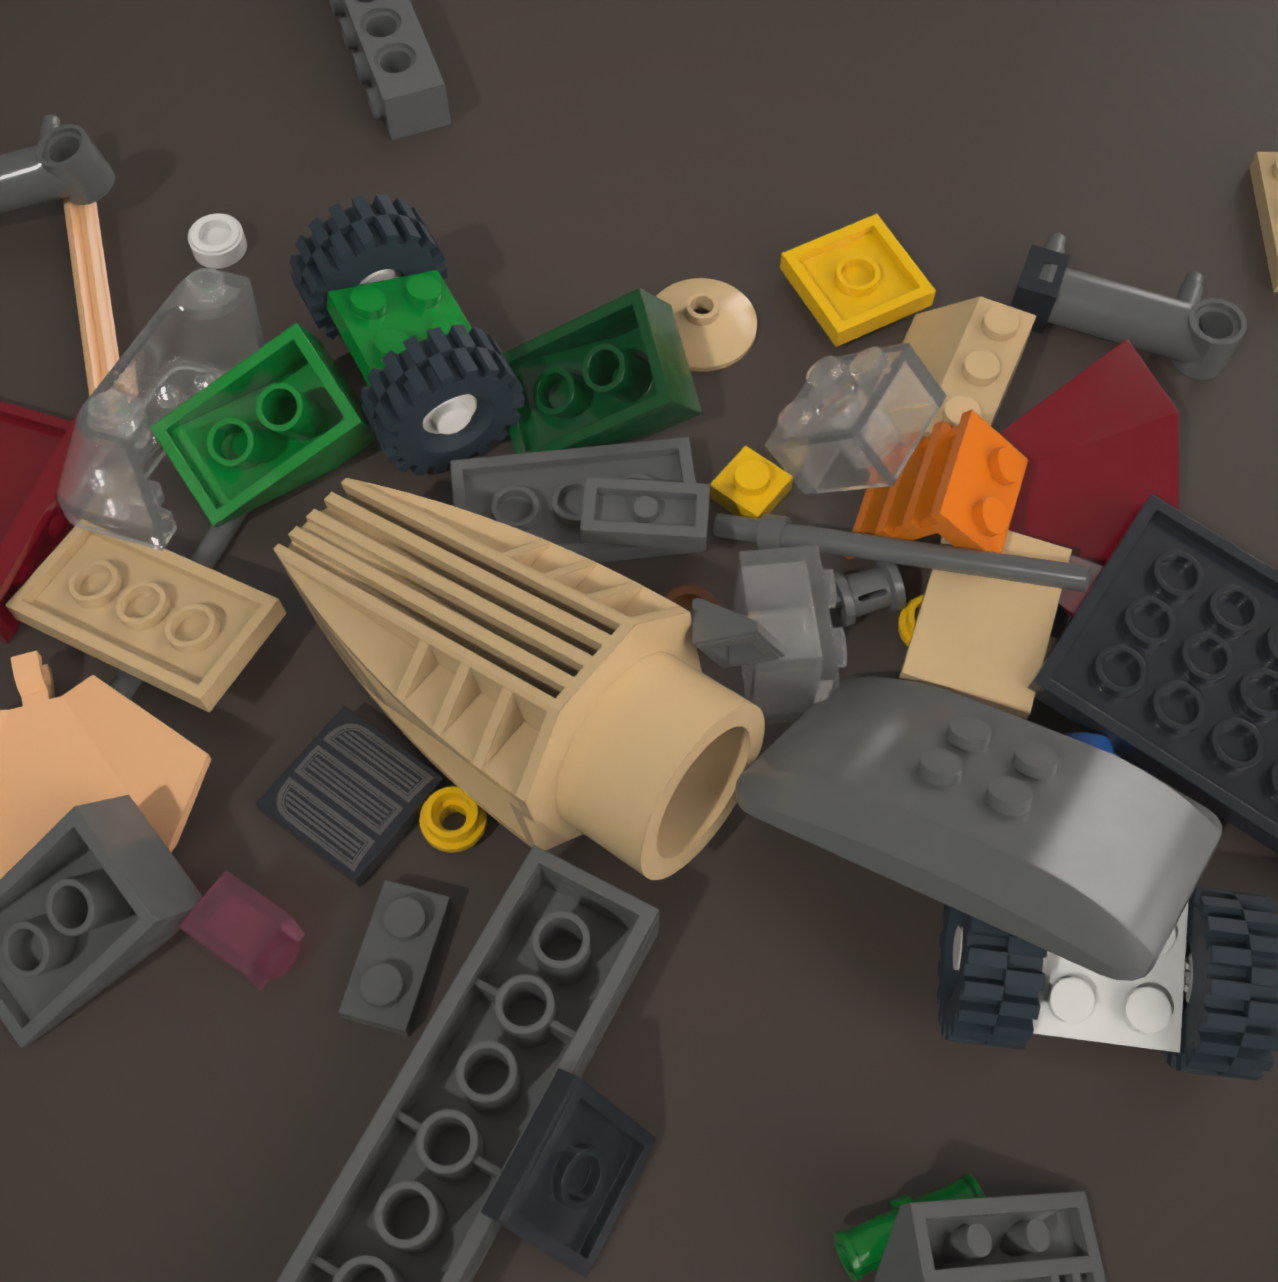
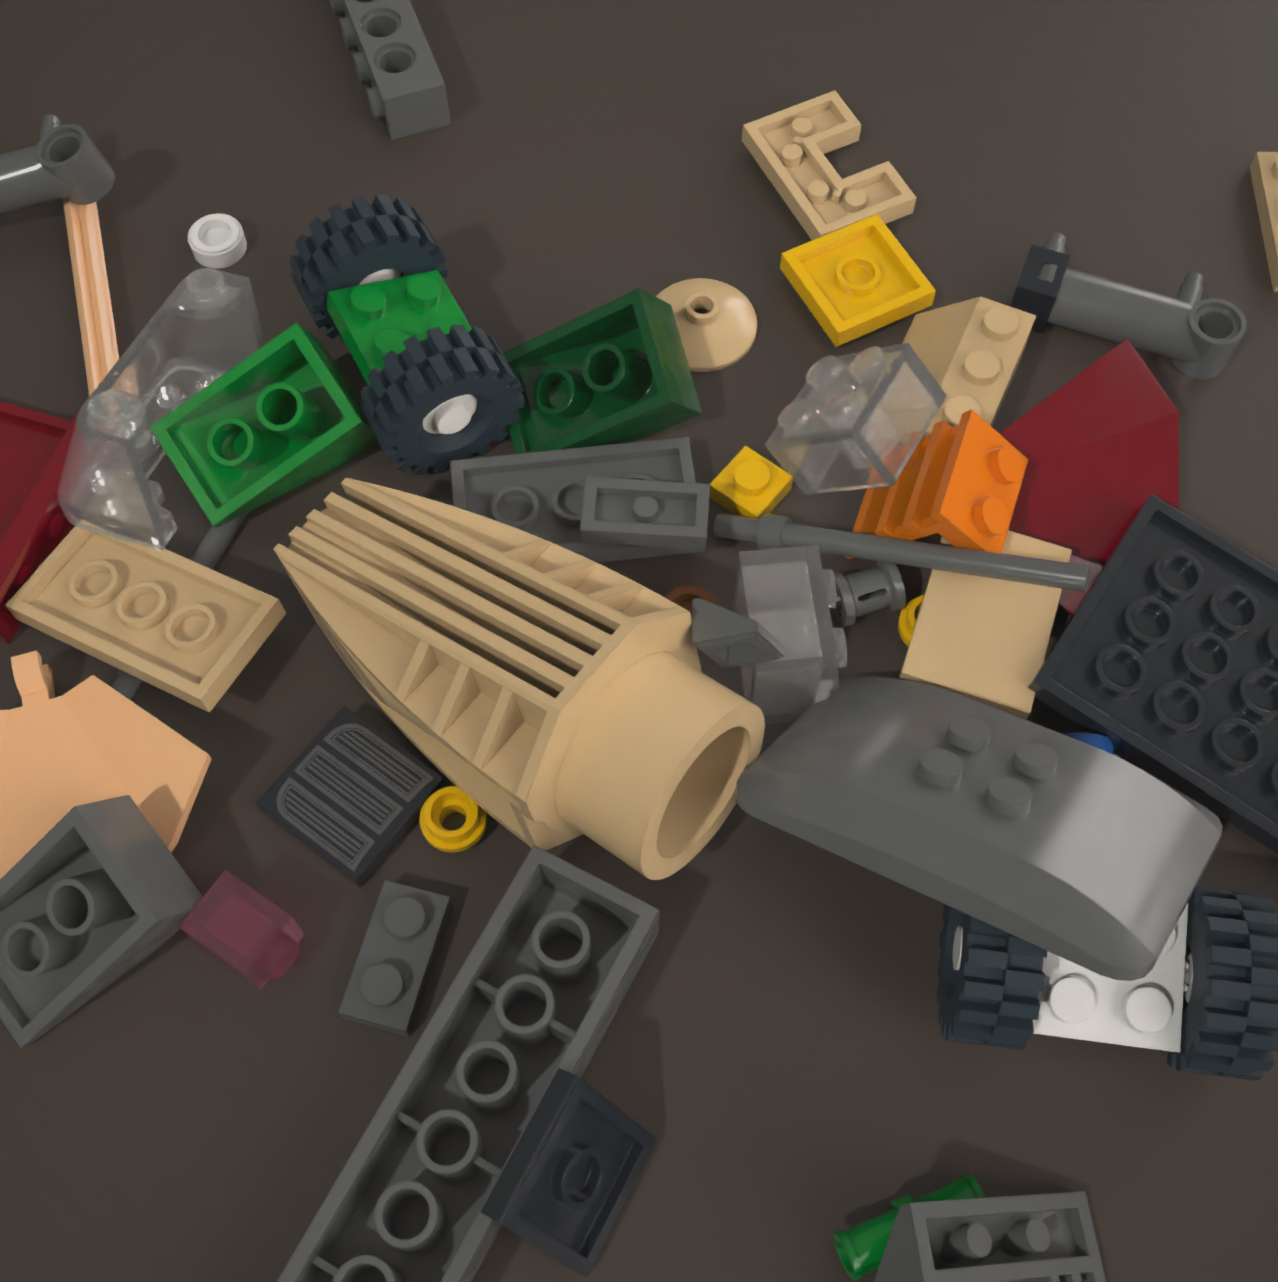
(792, 156): none -> tan plate

